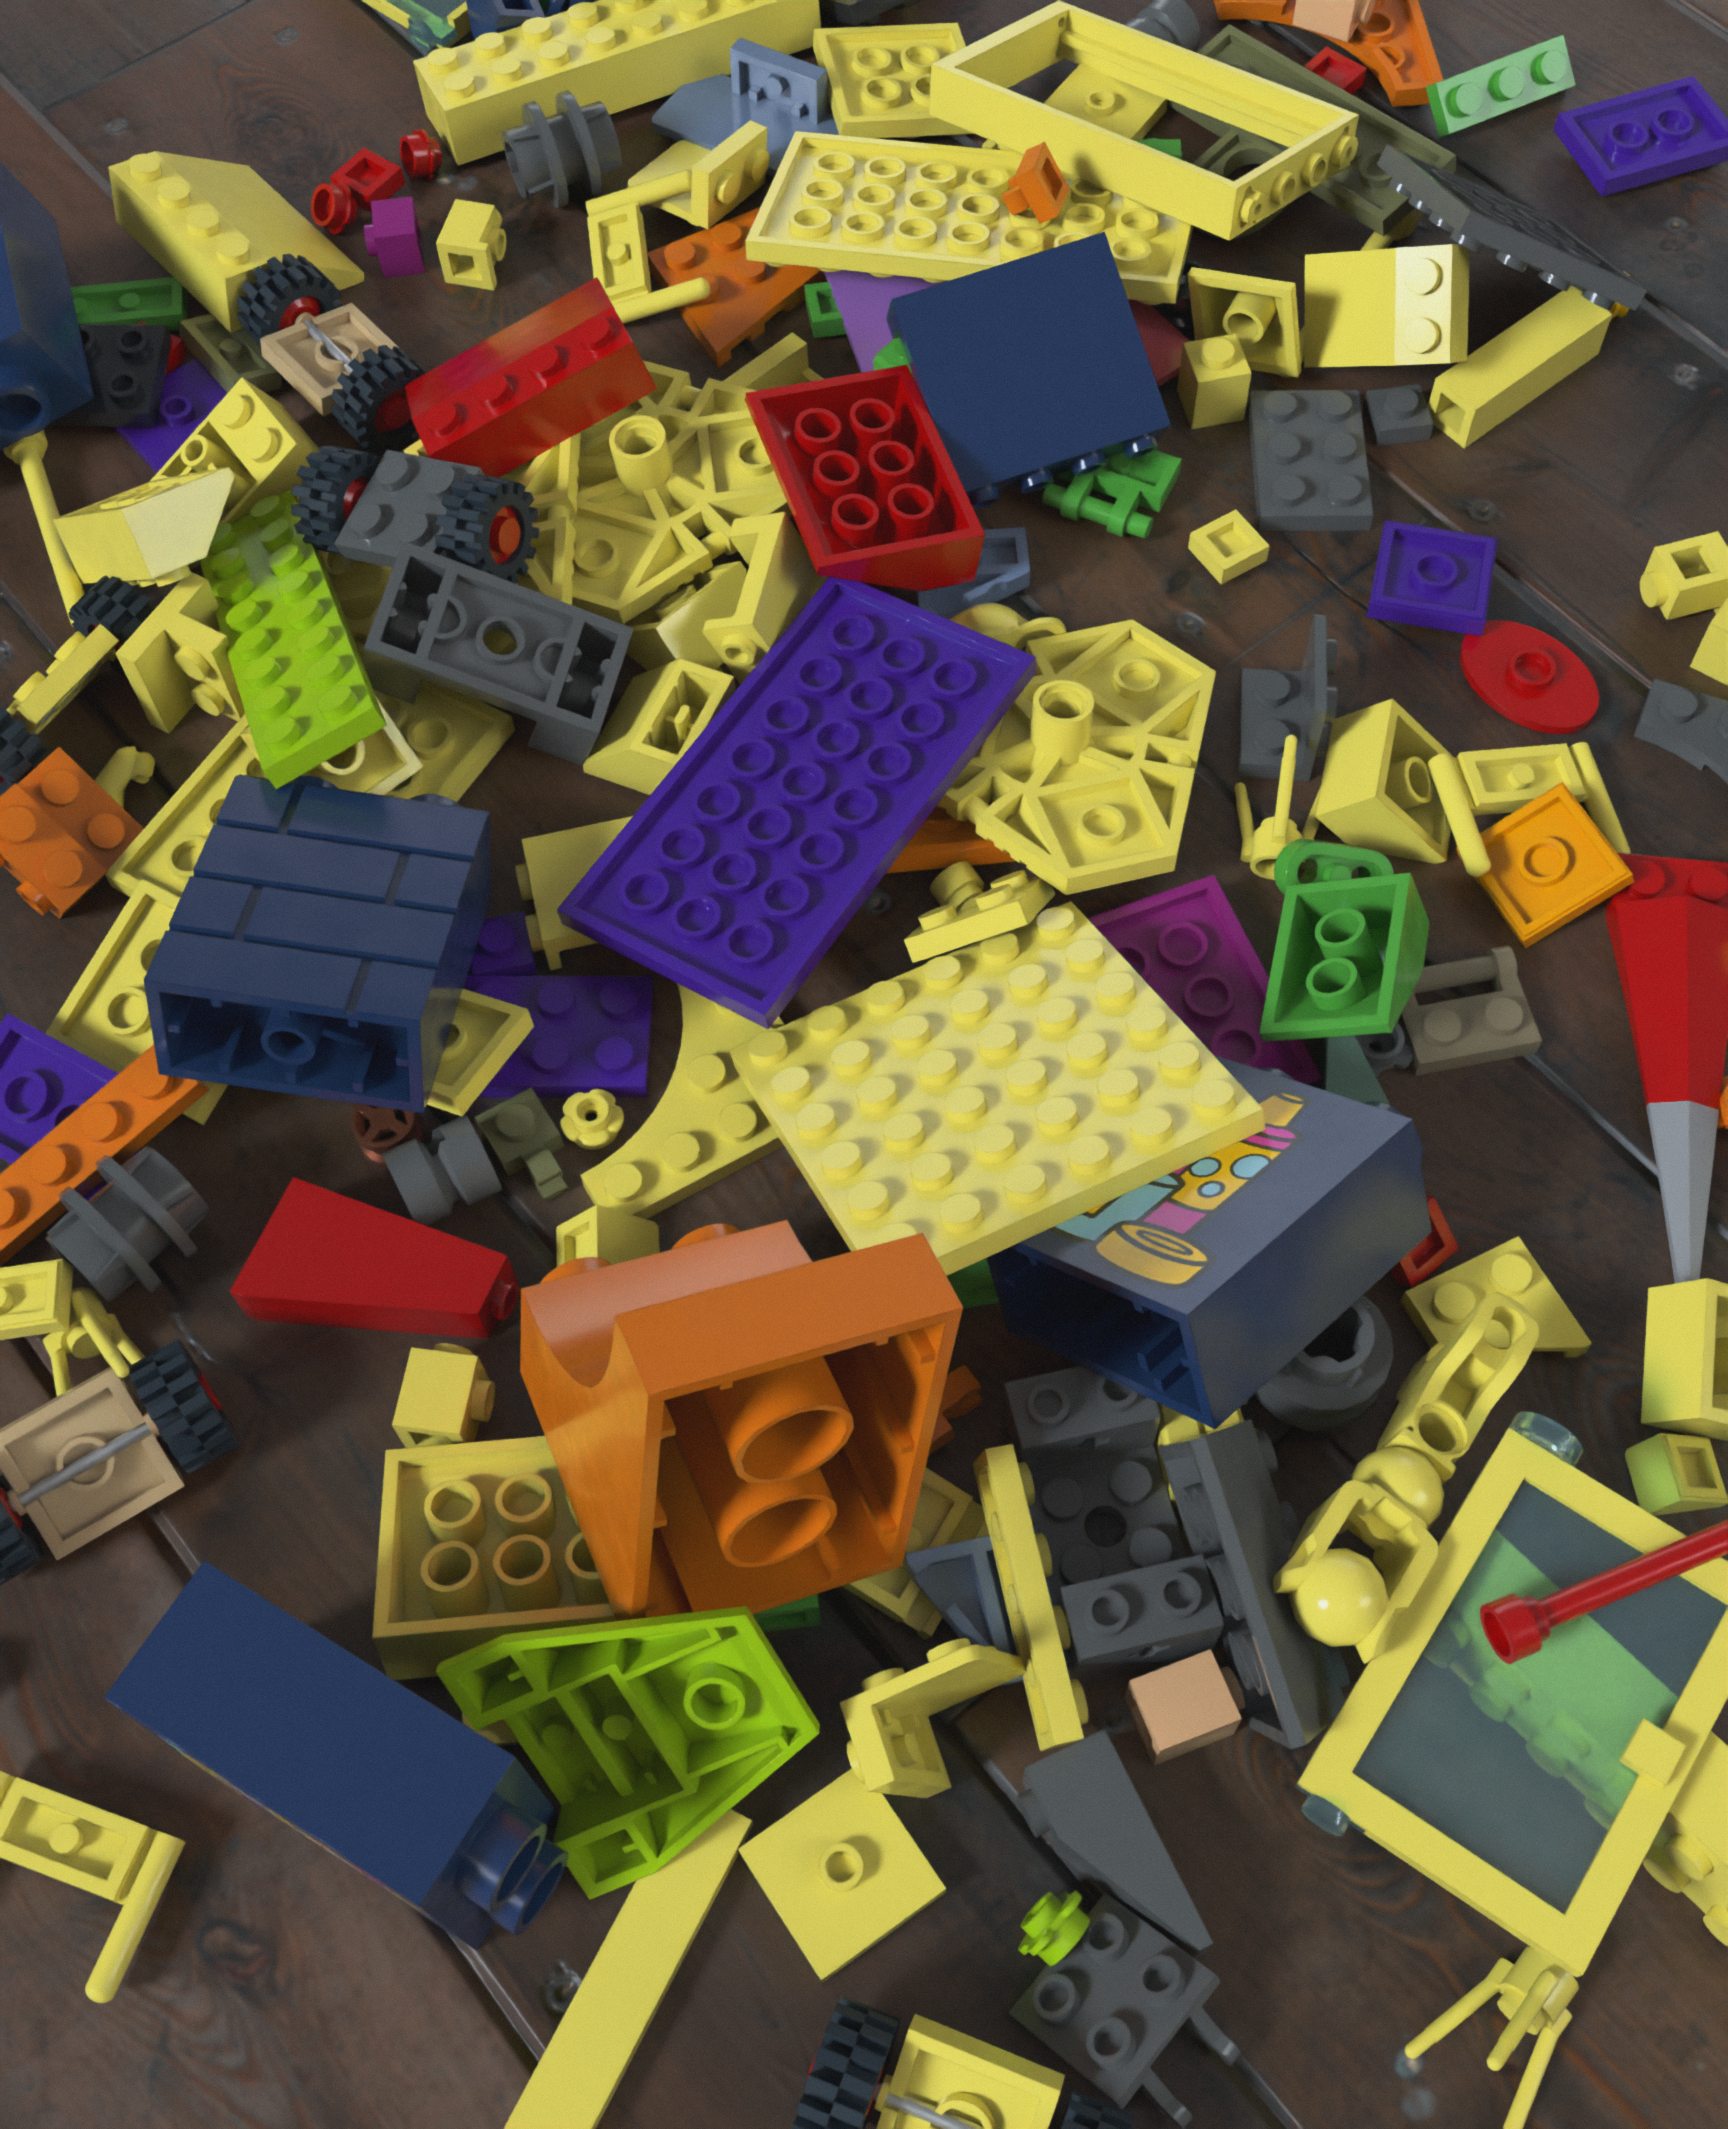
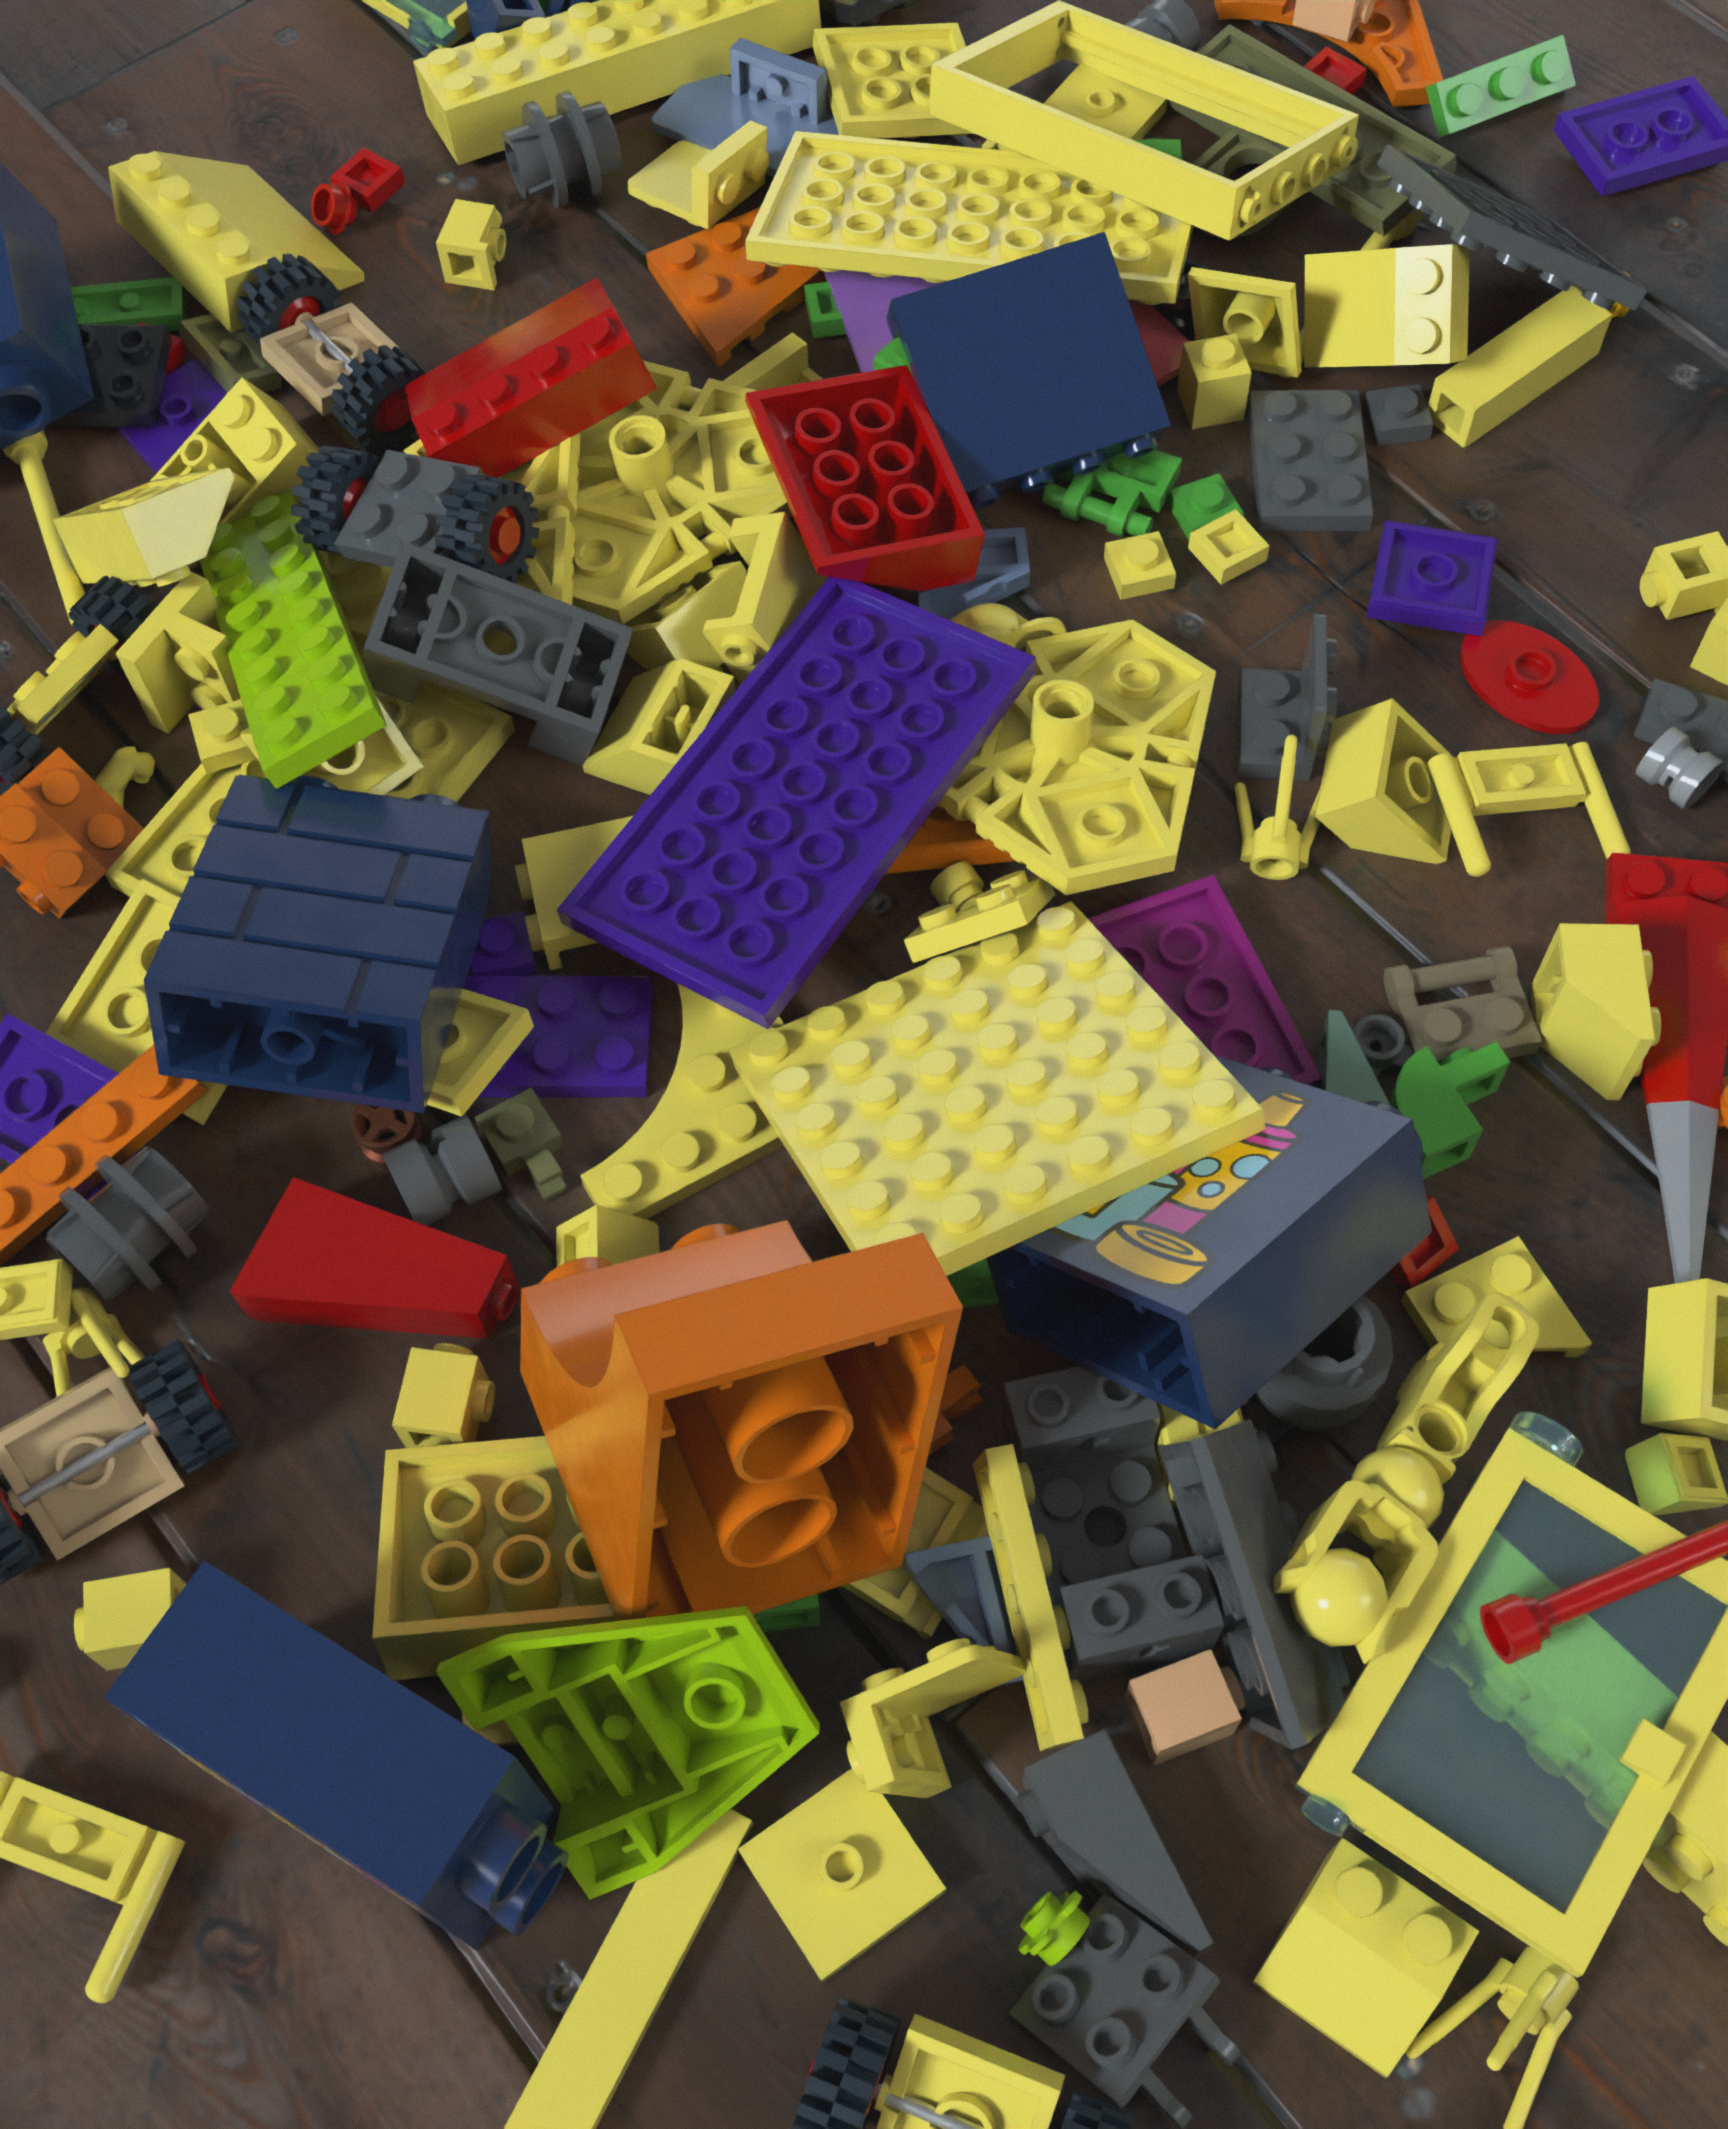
(122, 1614): none -> light yellow brick
(219, 737): none -> light yellow plate
(395, 237): magenta plate -> none
(420, 154): red plate -> none
(594, 1133): light yellow plate -> none
(621, 250): light yellow plate -> none
(1037, 185): orange tile -> none
(1139, 565): none -> light yellow plate
(1201, 503): none -> bright green plate
(1327, 863): bright green plate -> none
(1345, 958): bright green slope -> none
(1365, 1957): none -> light yellow slope
(1439, 1098): none -> bright green brick
(1549, 865): light orange plate -> none
(1596, 1004): none -> light yellow slope
(1679, 768): none -> light grey wheel

